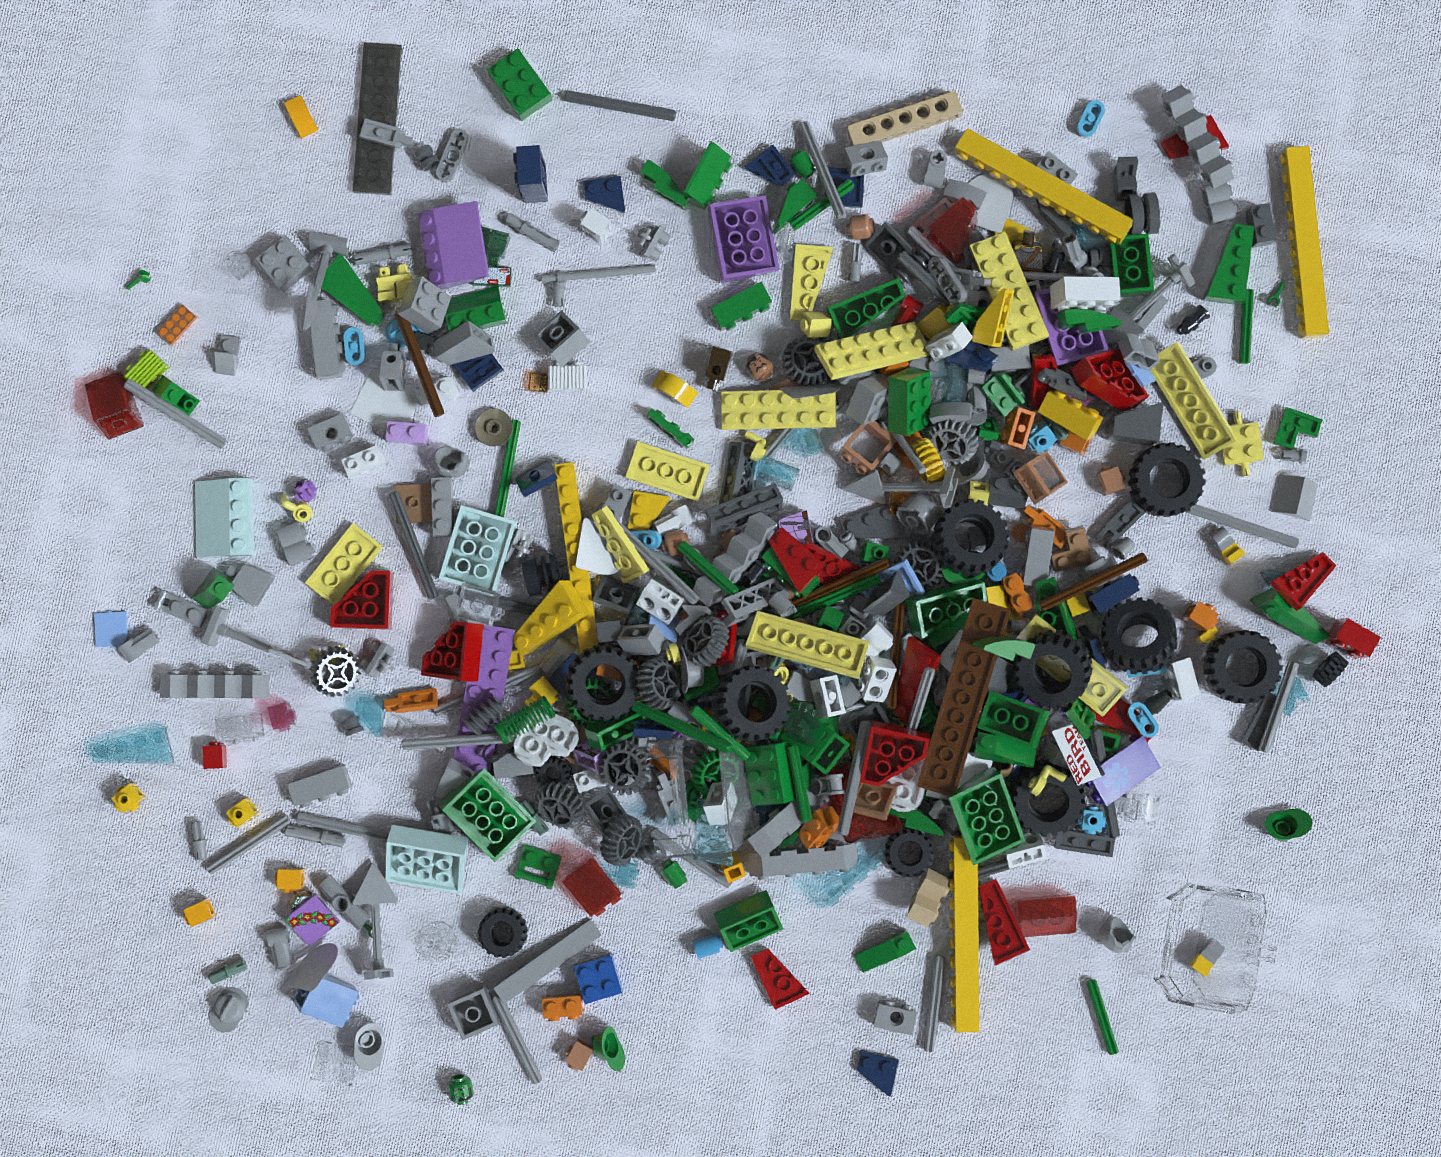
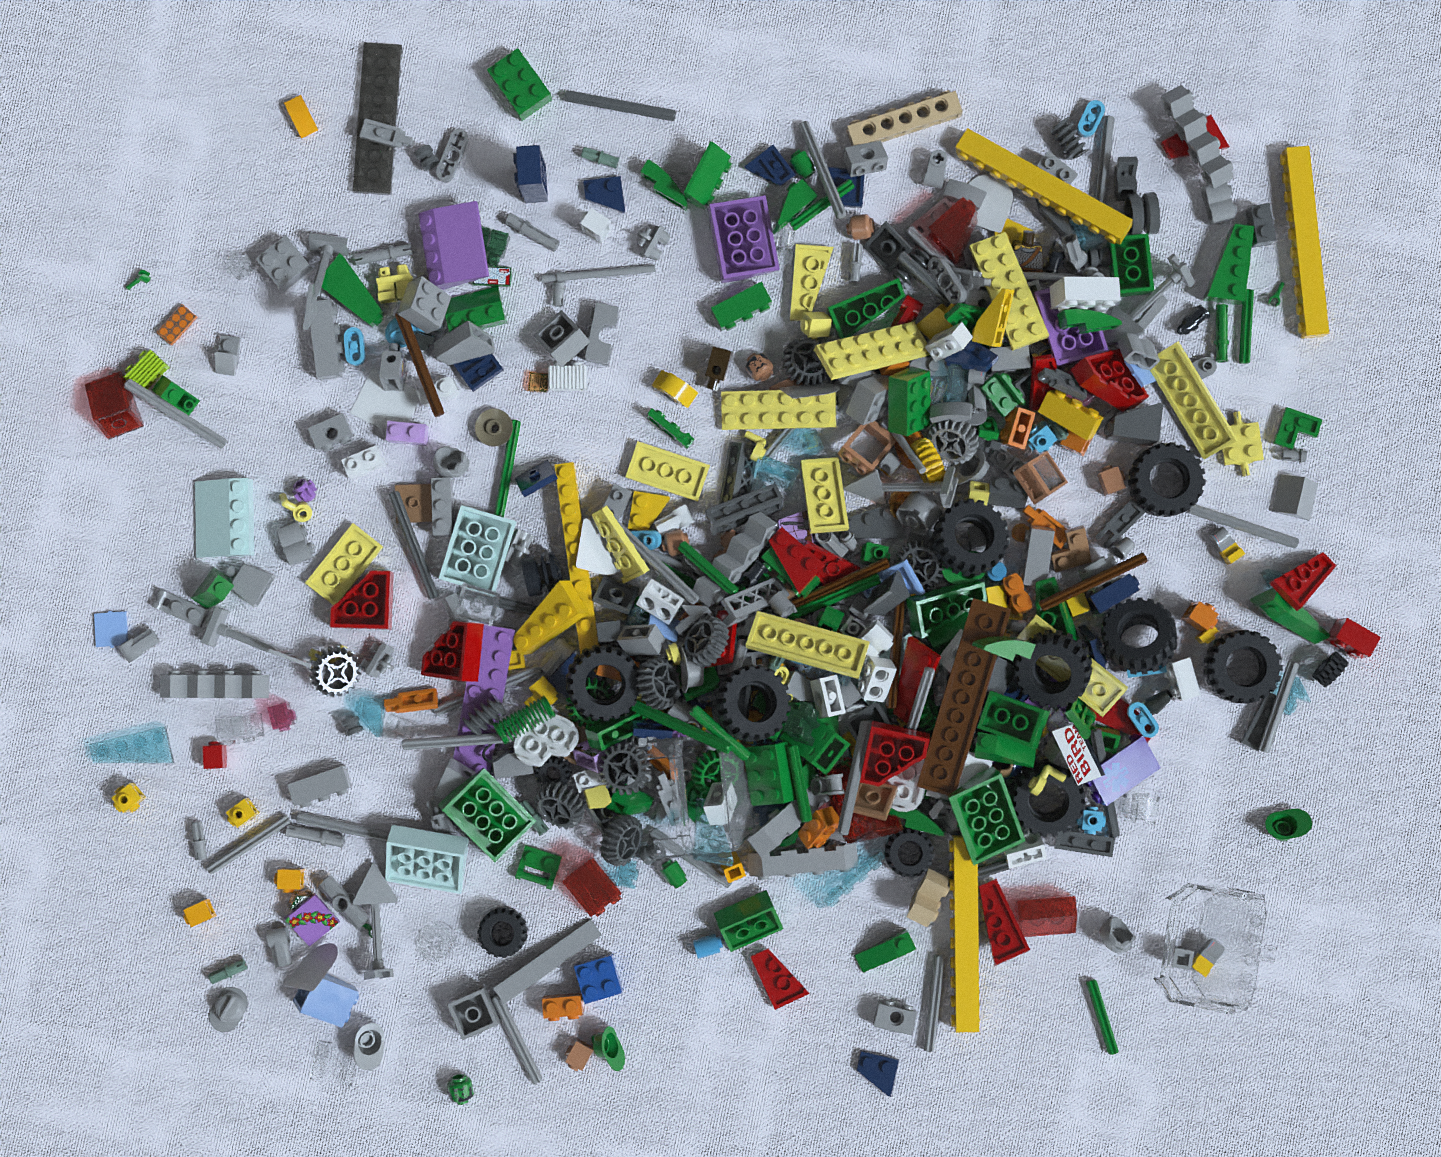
(597, 797): none -> light yellow slope
(600, 157): none -> sand green axle
(603, 317): none -> light grey arch
(630, 804): none -> green slope
(824, 495): none -> light yellow plate
(1068, 139): none -> dark grey piece
(1104, 158): none -> light grey axle
(1182, 958): none -> light grey brick
(1221, 333): none -> green pin

